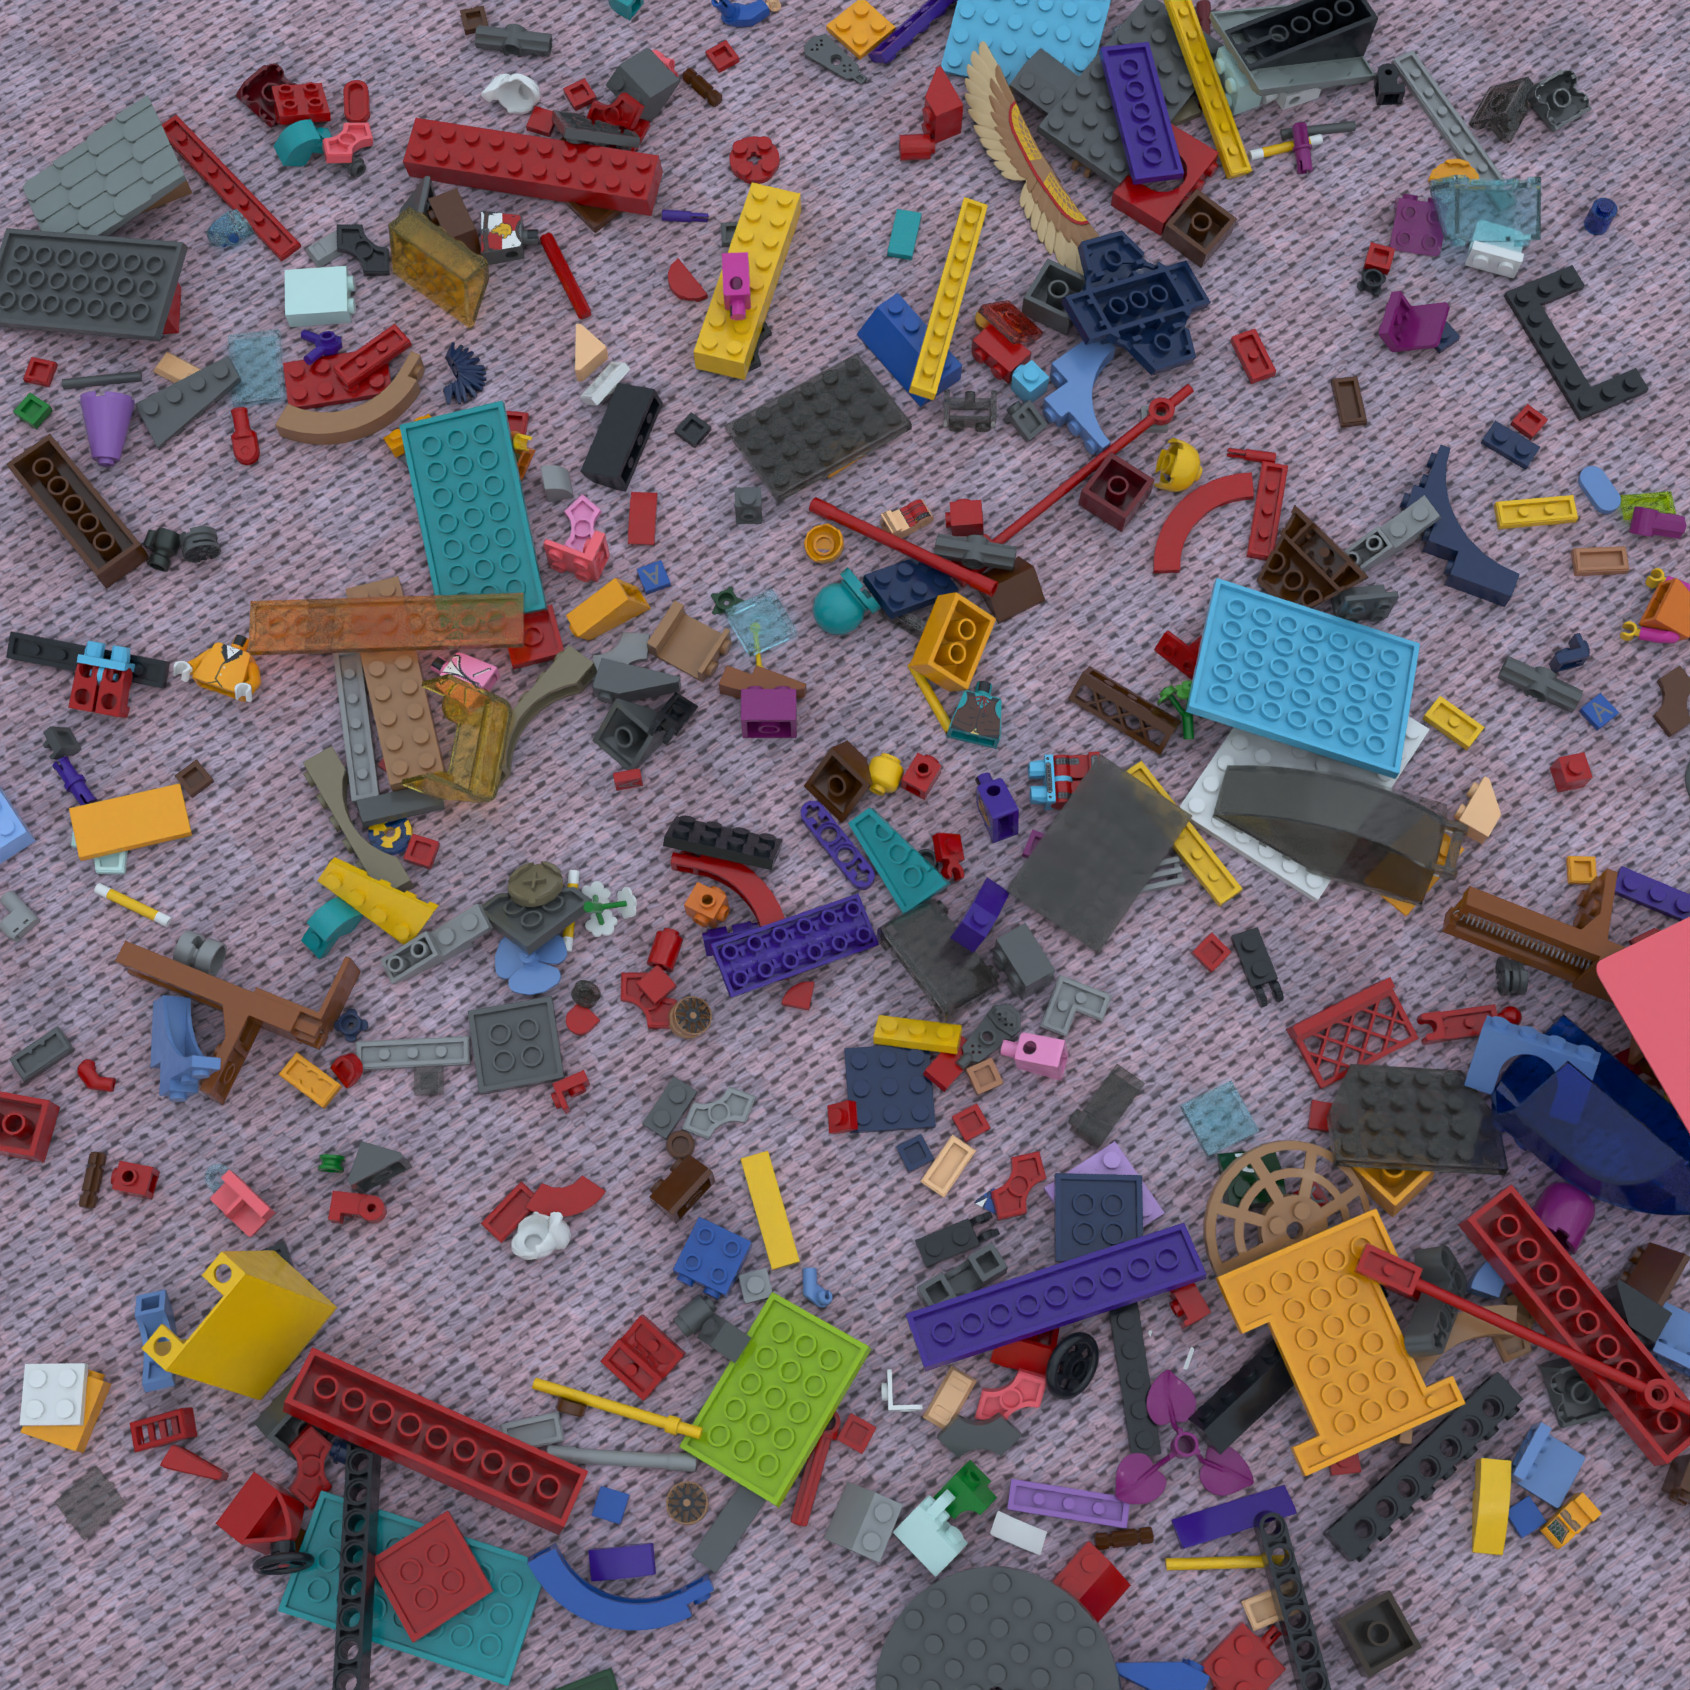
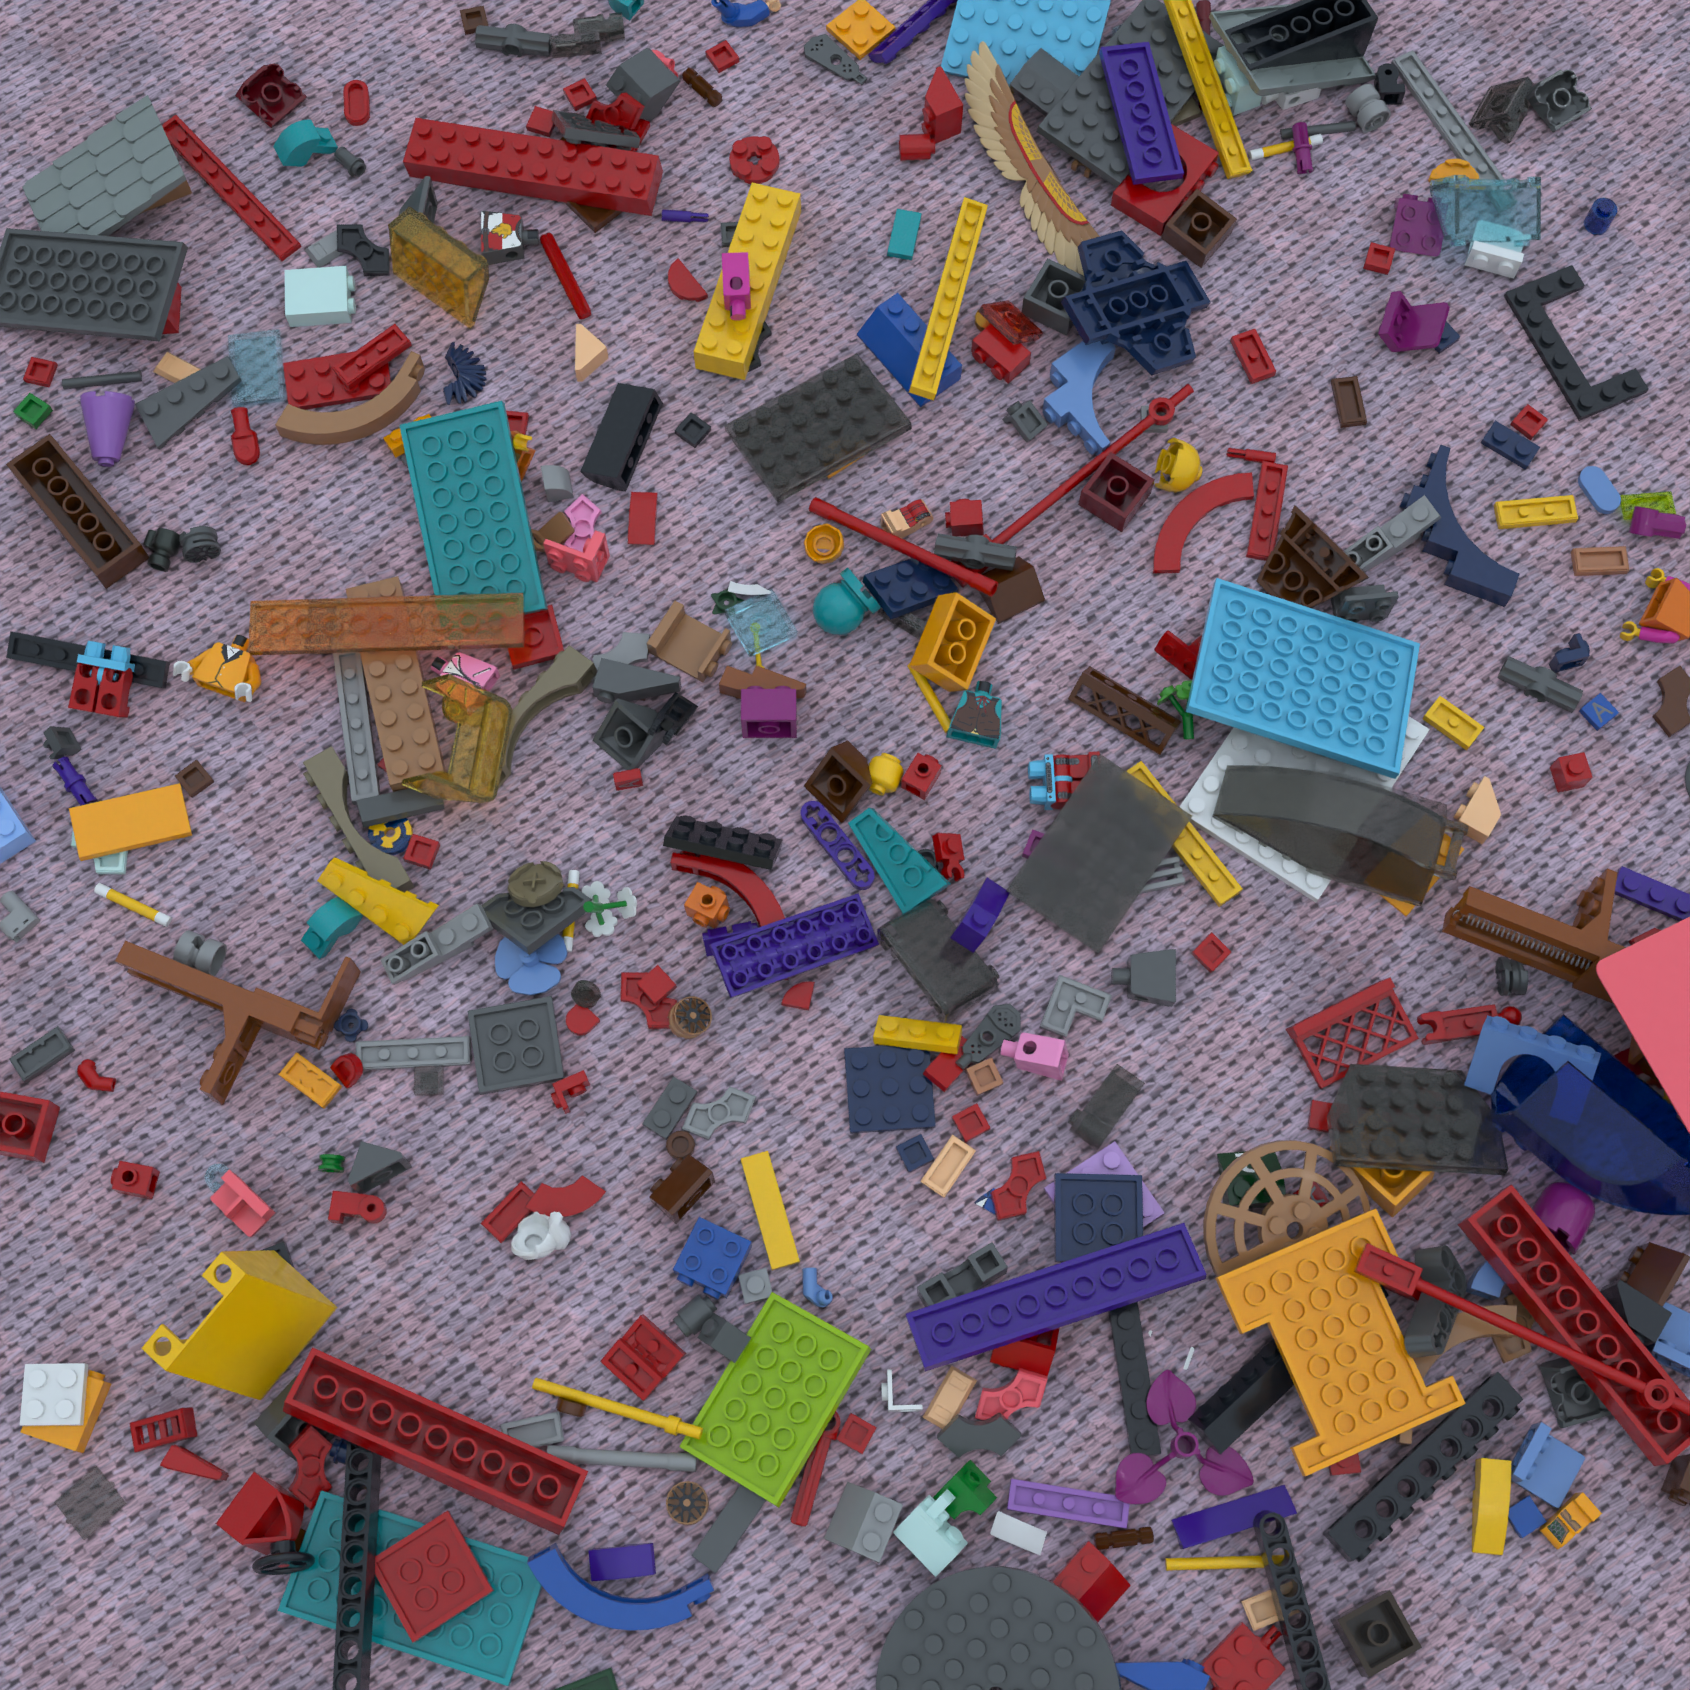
(92, 1180): reddish brown axle -> none
(151, 1312): medium blue arch -> none
(176, 1049): medium blue arch -> none
(229, 229): clear light blue rock -> none
(300, 103): red plate -> none
(326, 344): dark purple piece -> none
(343, 146): coral tile -> none
(451, 214): reddish brown brick -> none
(513, 92): white hair -> none
(556, 529): none -> medium nougat bracket
(588, 35): none -> clear smoke plate
(605, 383): white plate -> none
(607, 609): light orange slope -> none
(610, 1505): blue tile -> none
(653, 577): blue tile -> none
(665, 949): red brick -> none
(747, 589): none -> white sticker
(748, 505): dark grey brick -> none
(842, 1117): red plate -> none
(954, 1240): black hinge -> none
(969, 402): clear smoke window -> none
(996, 807): dark purple torso -> none
(1022, 962): dark grey brick -> none
(1029, 381): medium azure brick -> none
(1073, 1366): black plate -> none
(1149, 977): none -> dark grey torso
(1189, 1304): red brick -> none
(1219, 1118): clear light blue plate -> none
(1256, 964): black hinge -> none
(1368, 107): none -> light grey wheel
(1371, 275): black plate -> none
(1581, 869): light orange tile -> none

